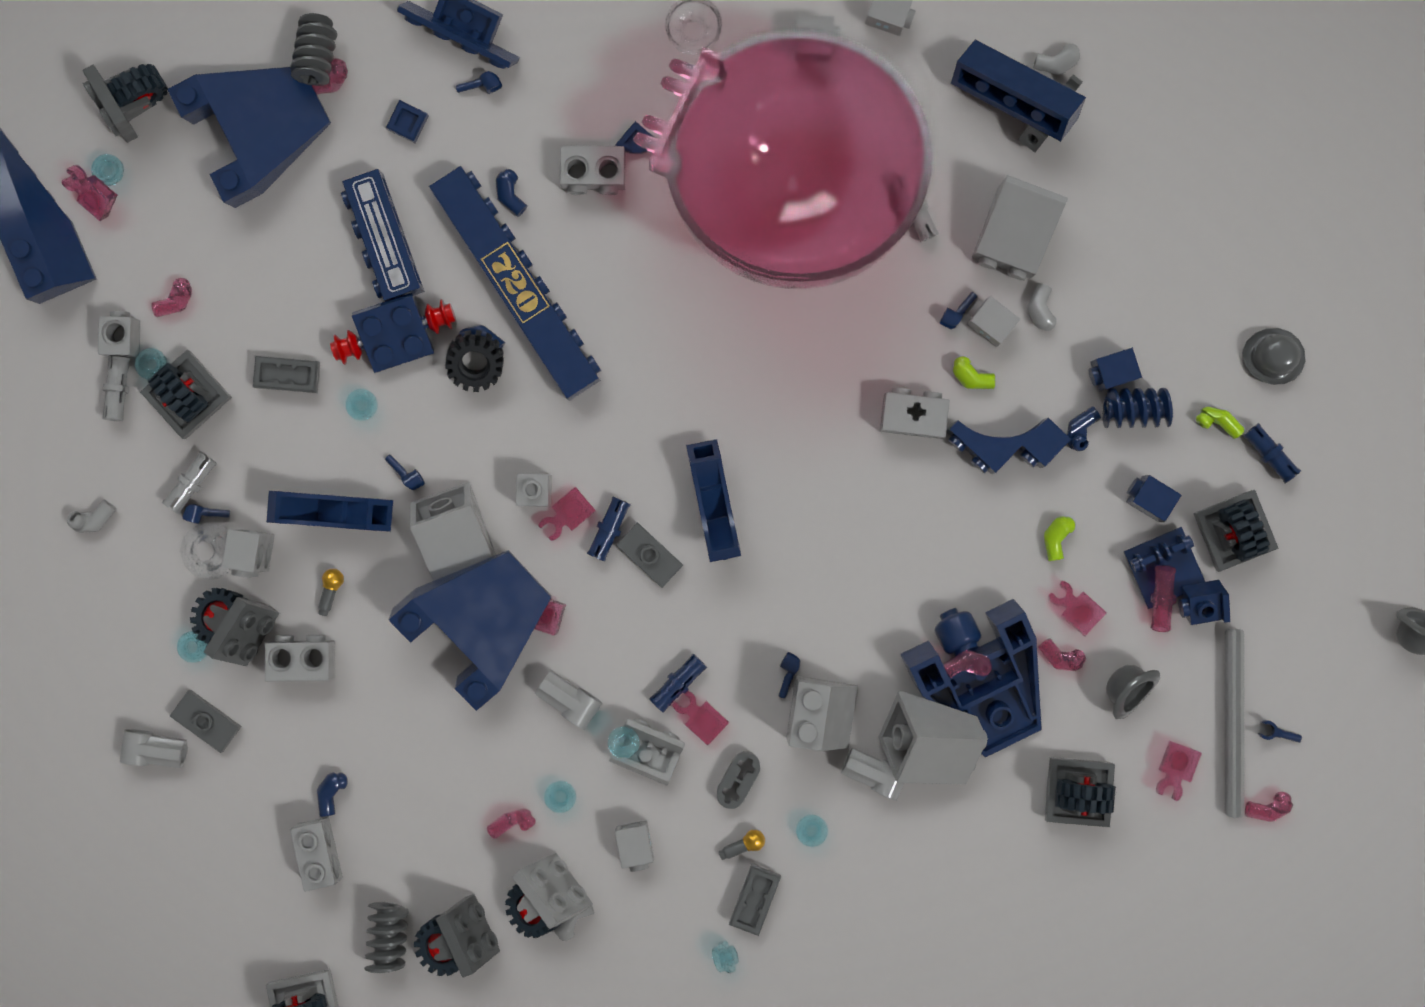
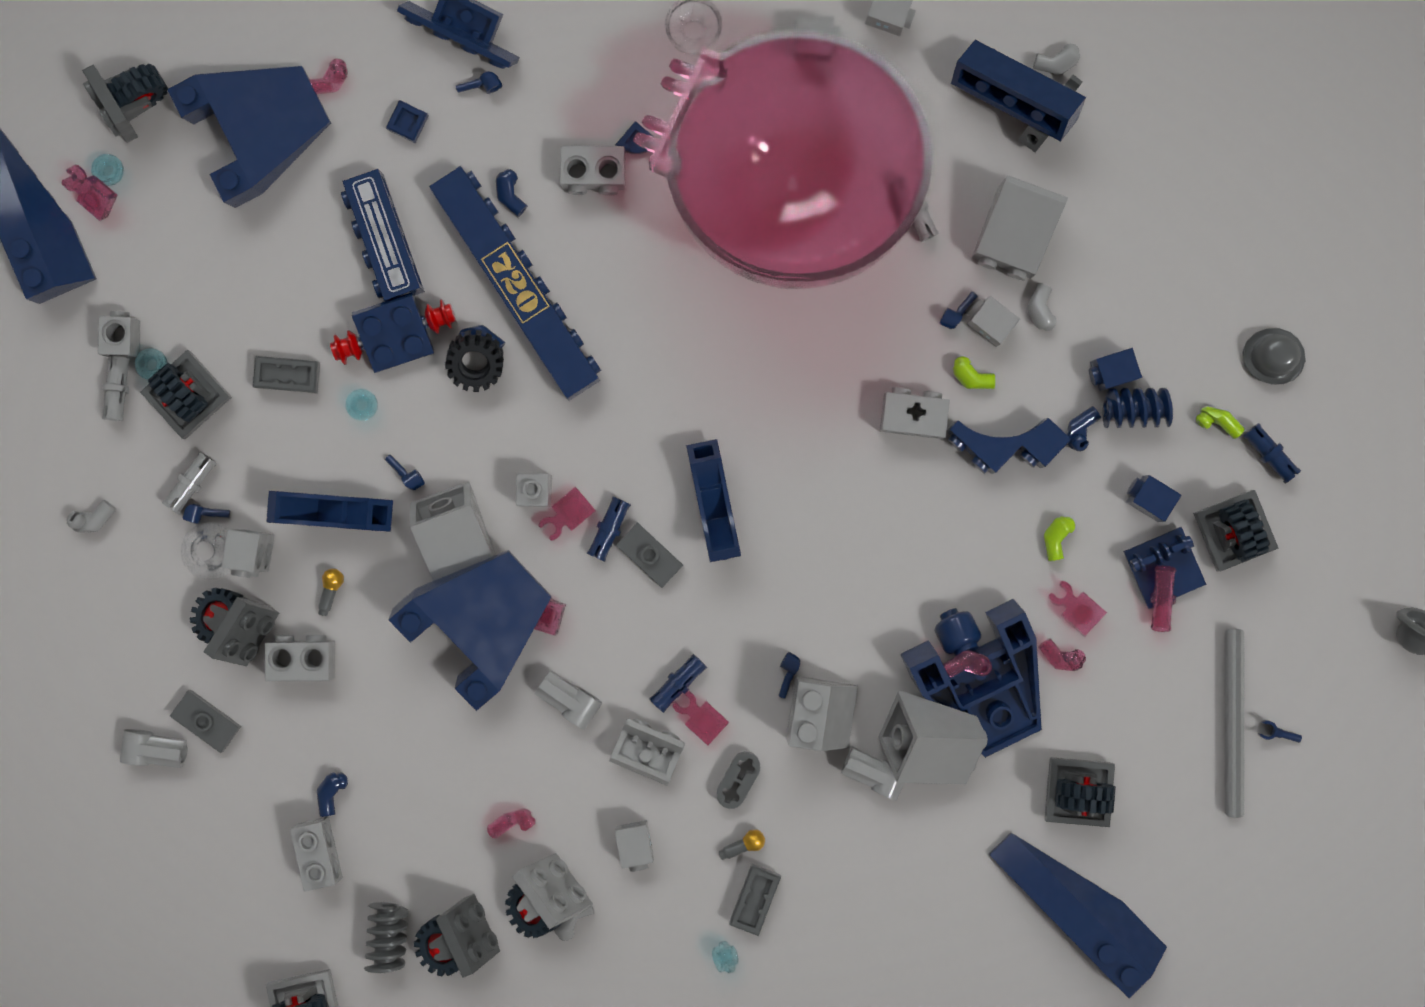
(176, 301): clear pink arm -> none
(183, 651): clear light blue plate -> none
(313, 50): dark grey piece -> none
(553, 804): clear light blue plate -> none
(623, 751): clear light blue plate -> none
(819, 837): clear light blue plate -> none
(1085, 913): none -> dark blue wedge
(1129, 688): dark grey hat -> none
(1179, 764): clear pink plate -> none
(1205, 603): dark blue brick -> none
(1275, 810): clear pink arm -> none

